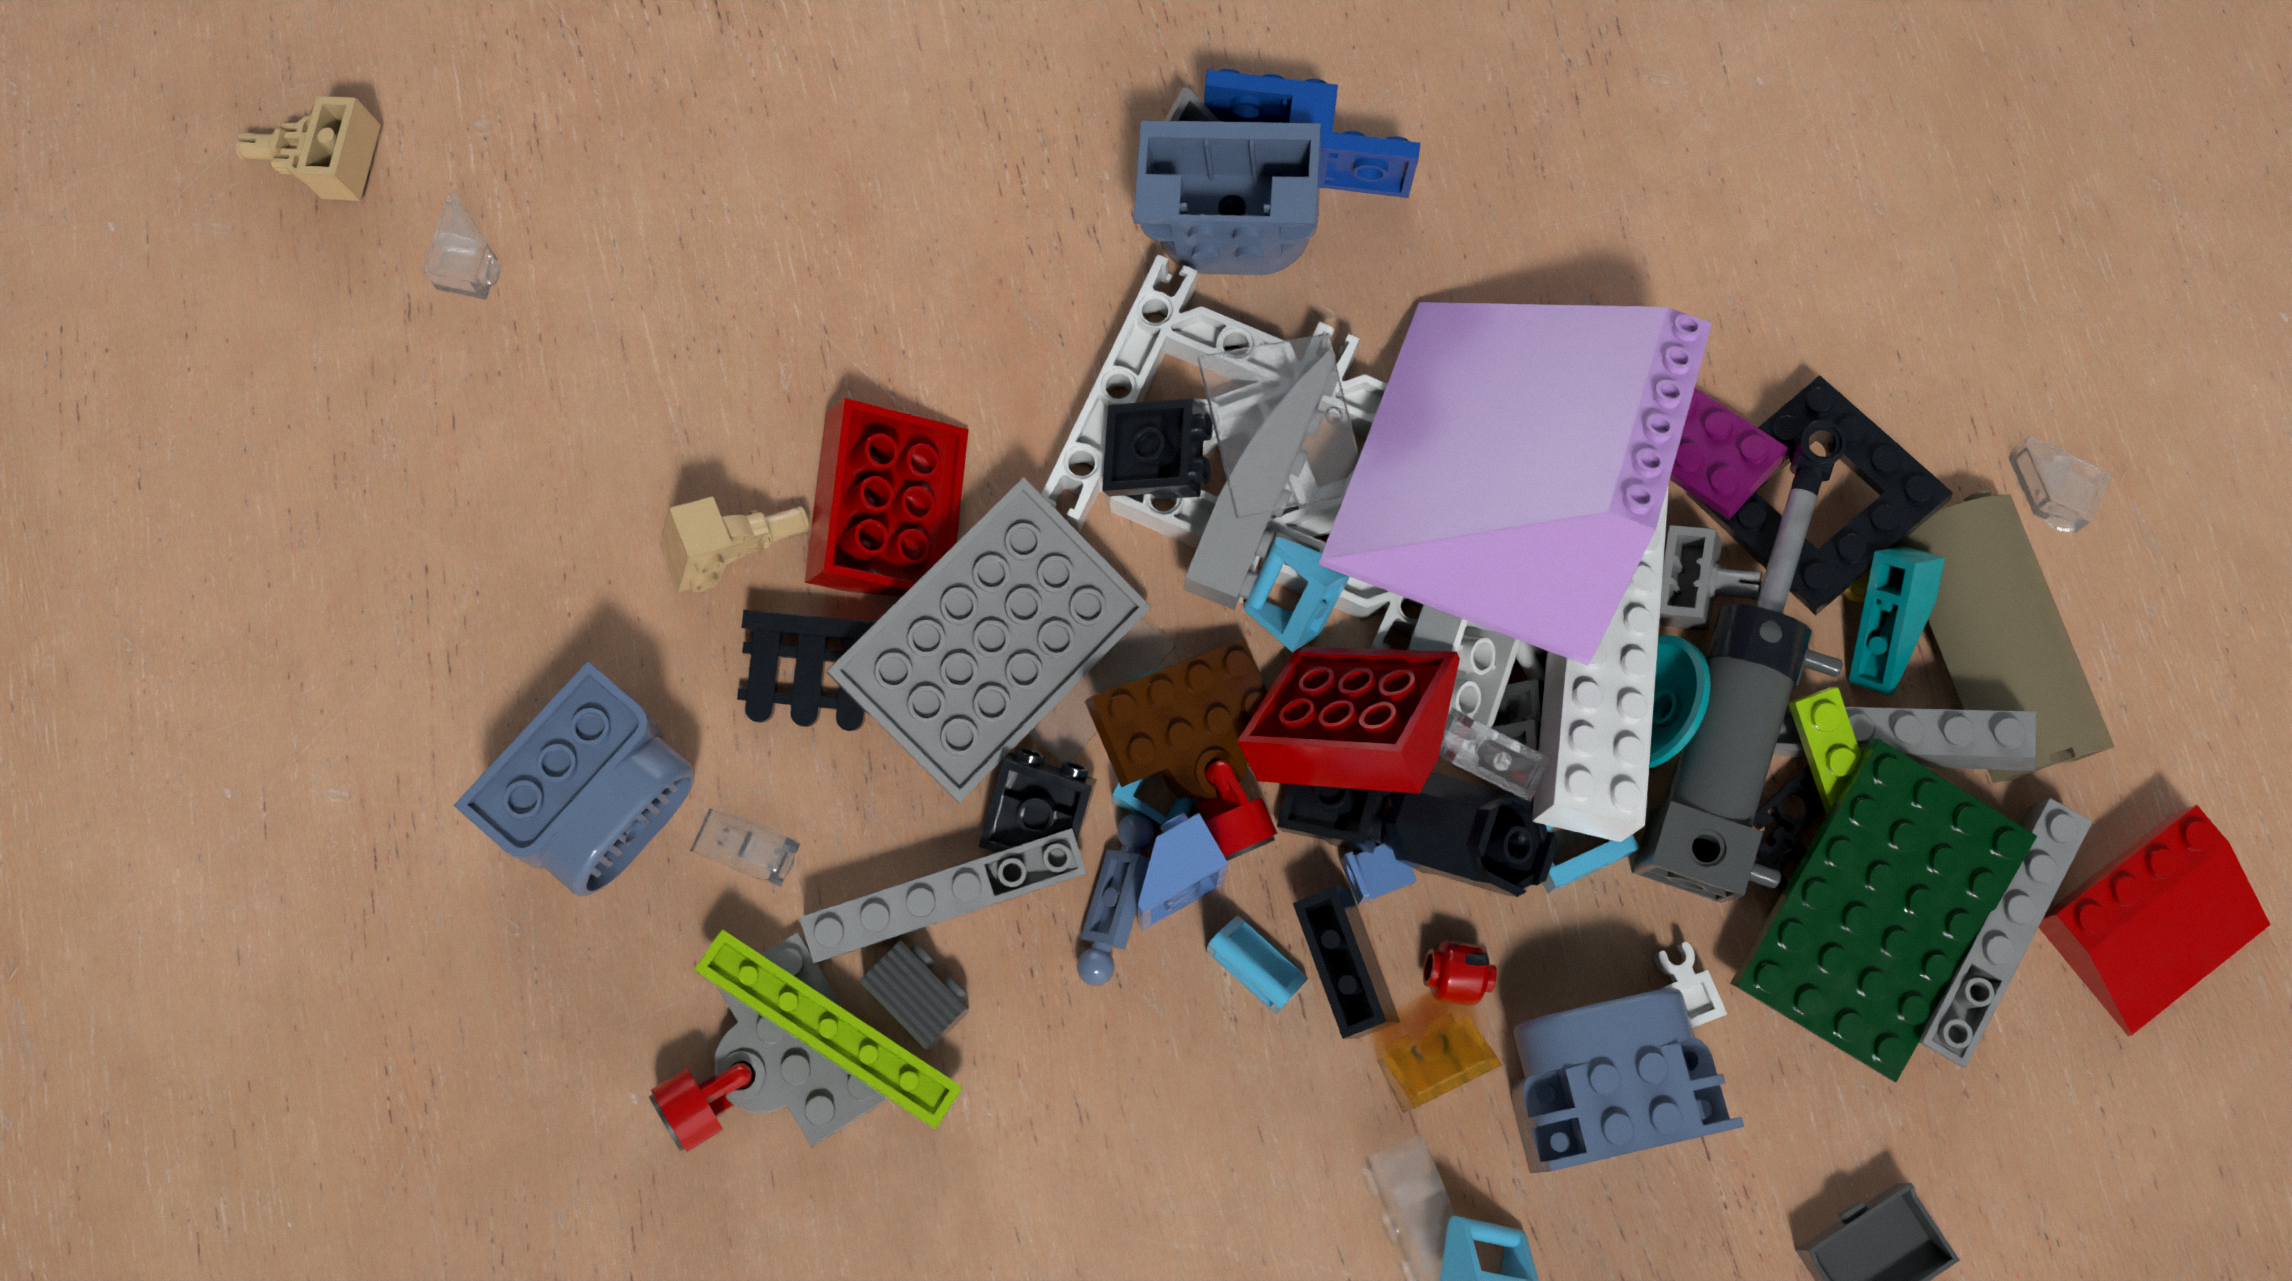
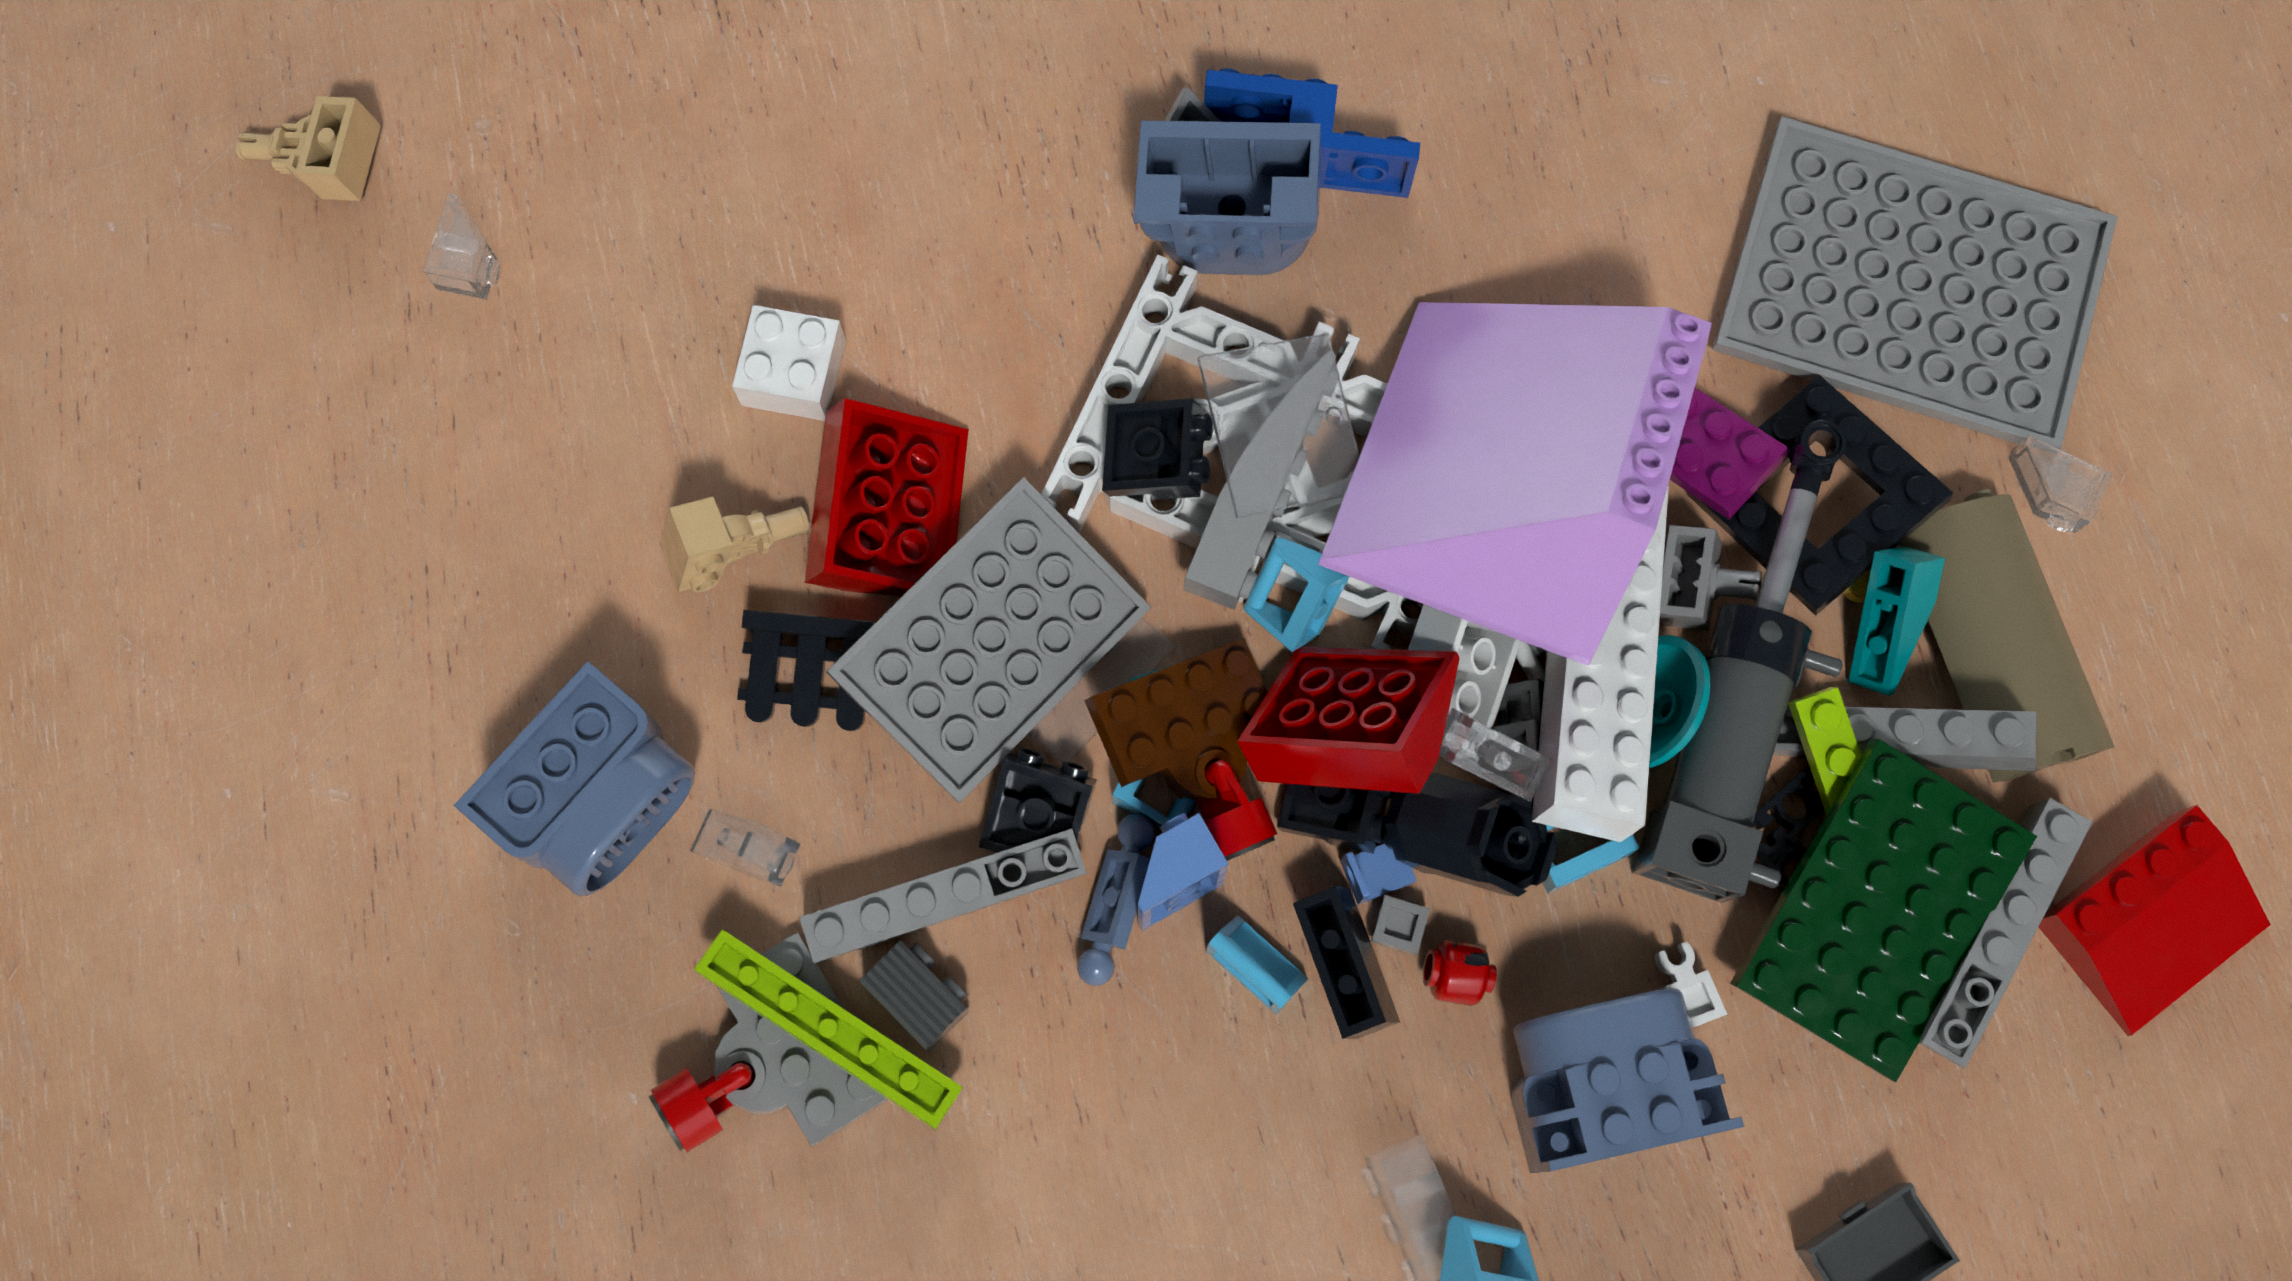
(789, 362): none -> white brick
(1400, 925): none -> light grey plate
(1437, 1062): clear yellow slope -> none
(1916, 284): none -> light grey plate

